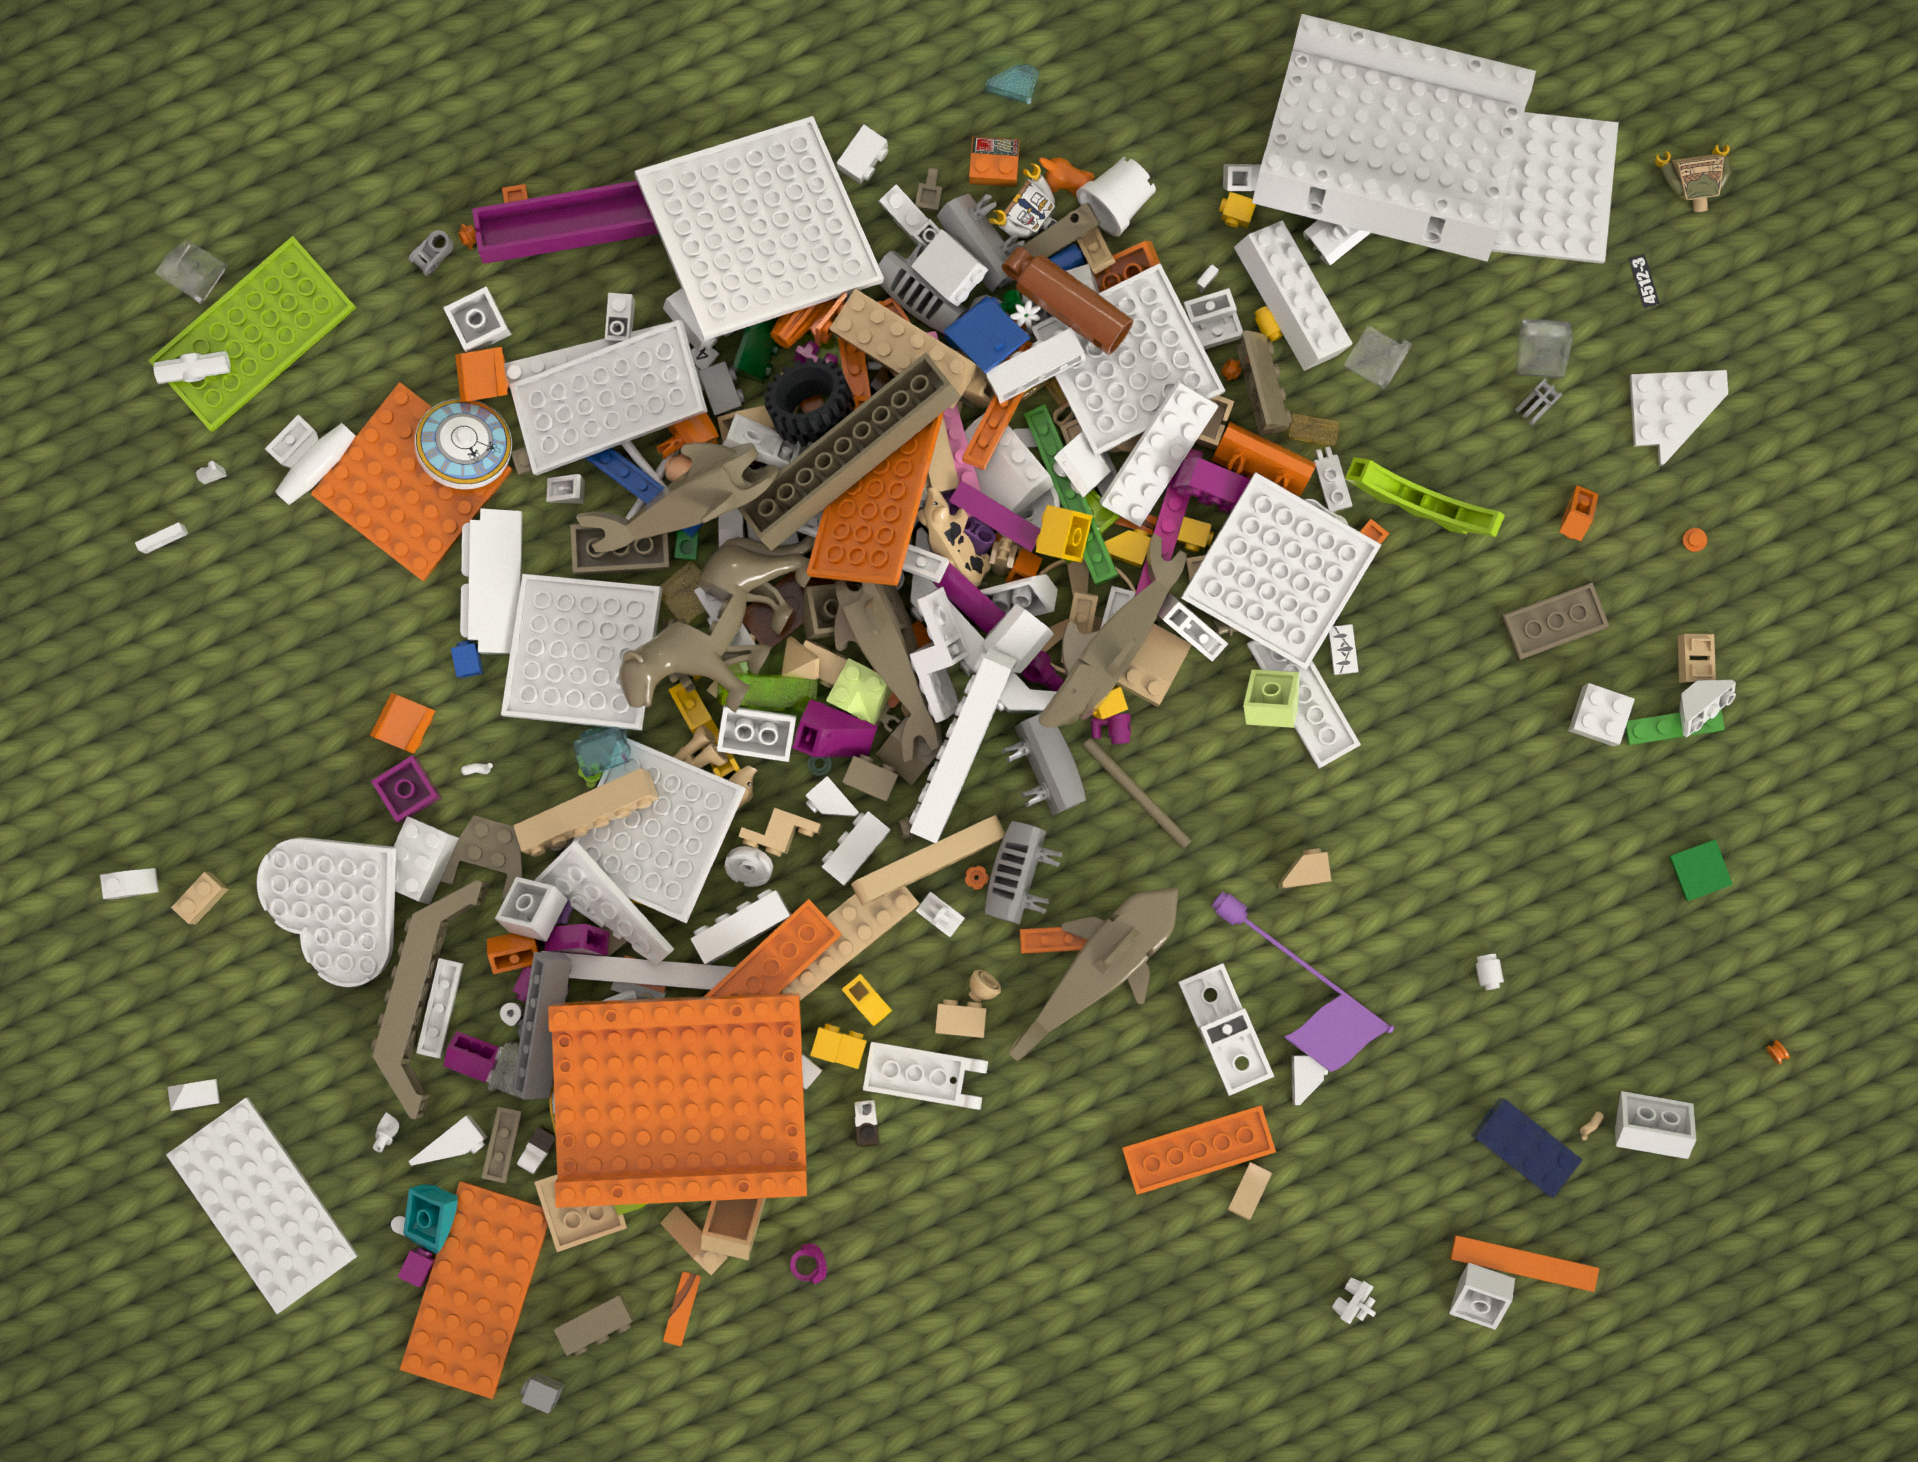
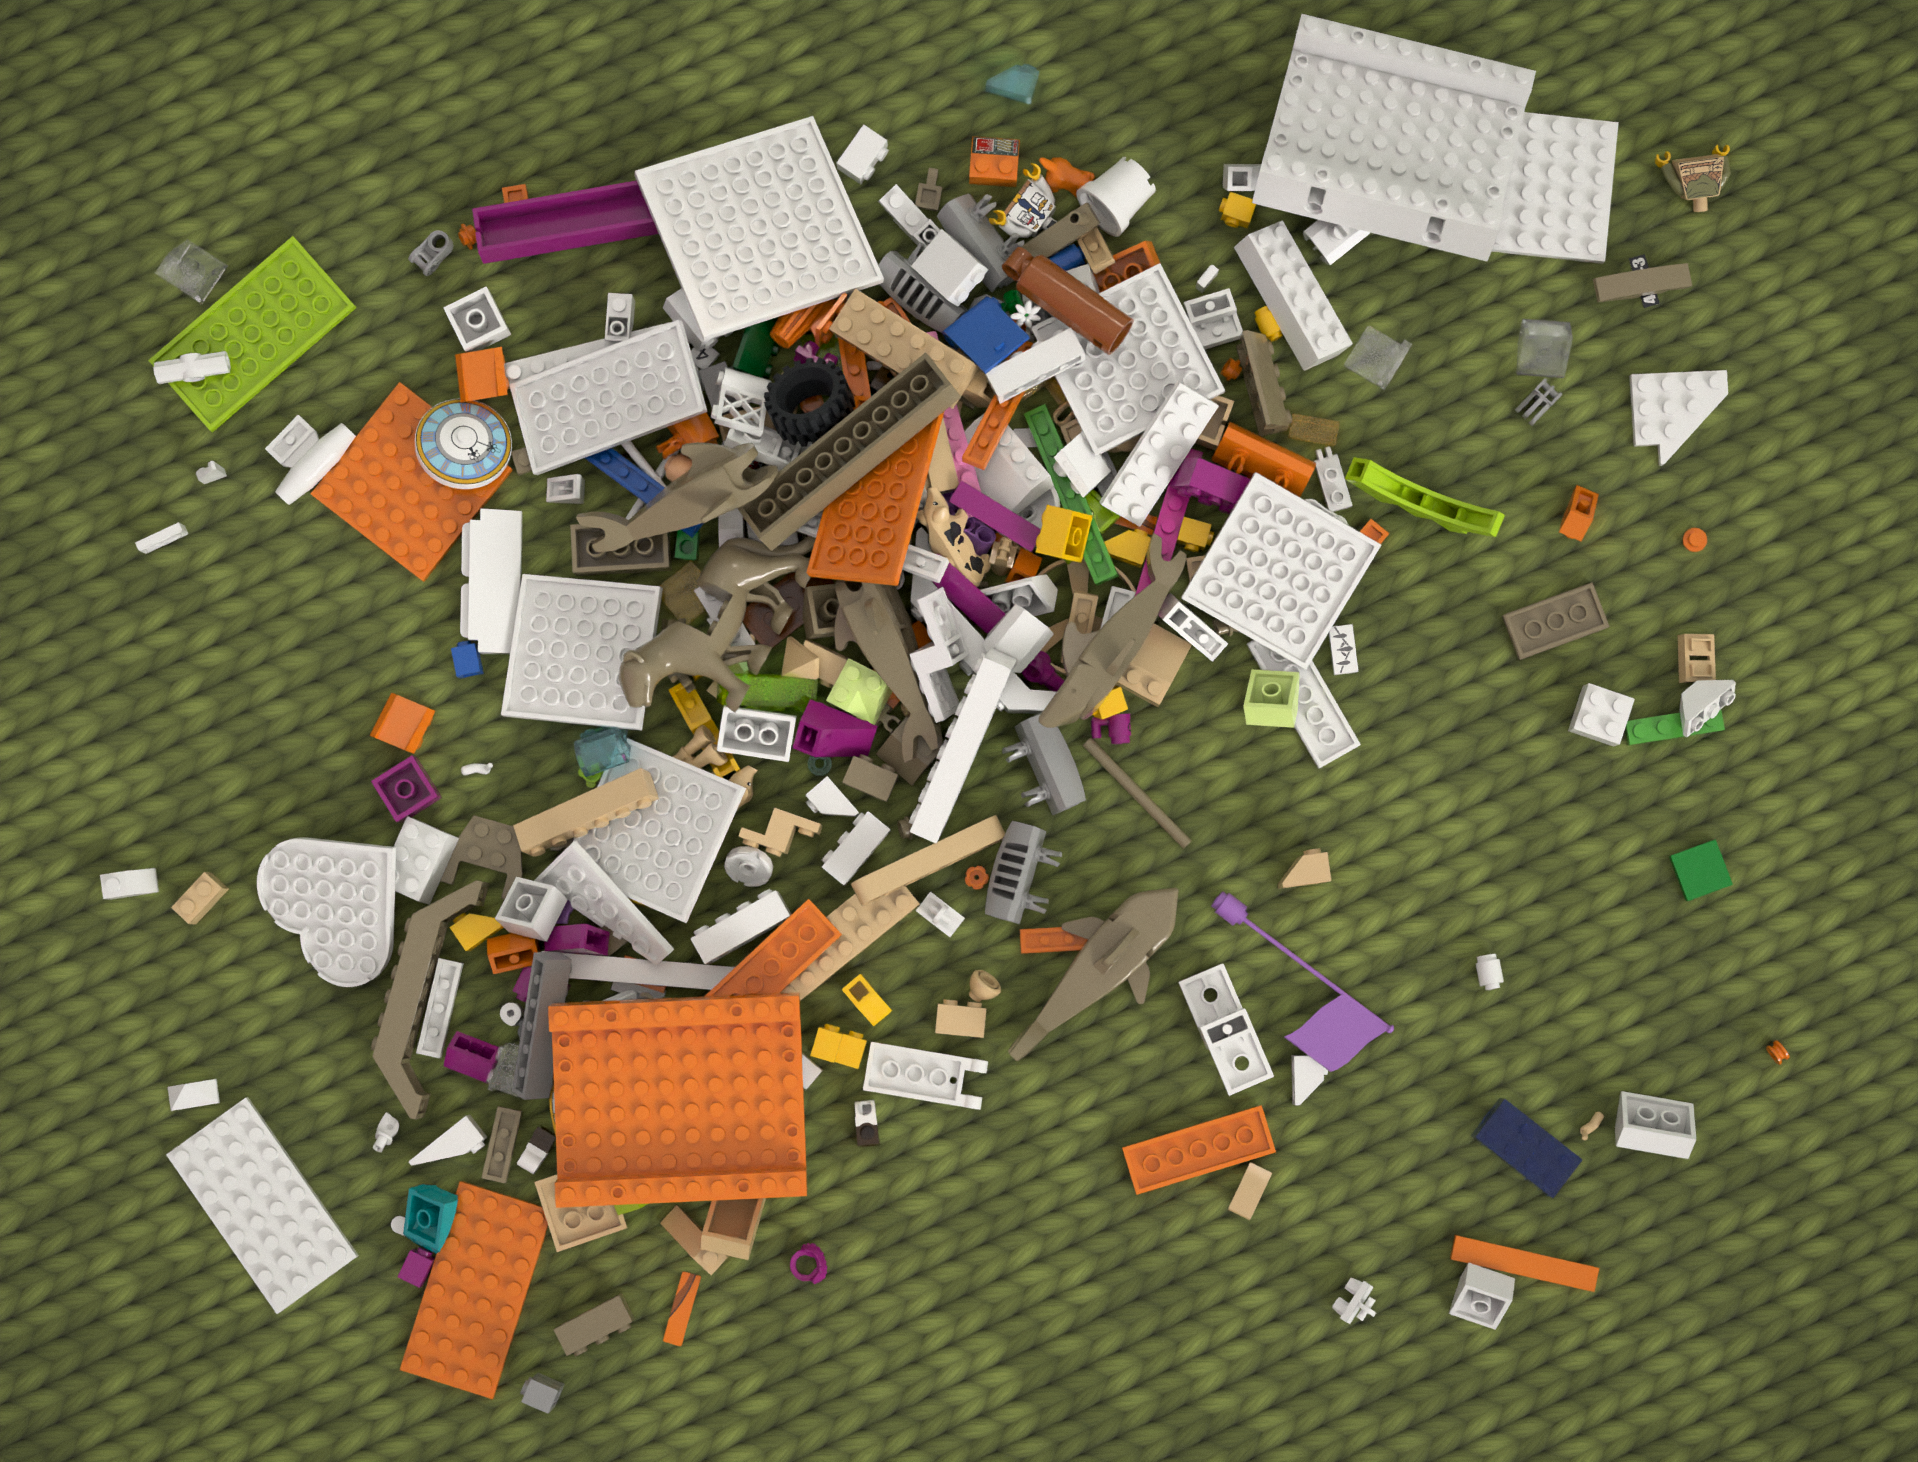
(474, 929): none -> yellow slope
(744, 389): none -> white piece
(1642, 282): none -> dark tan slope

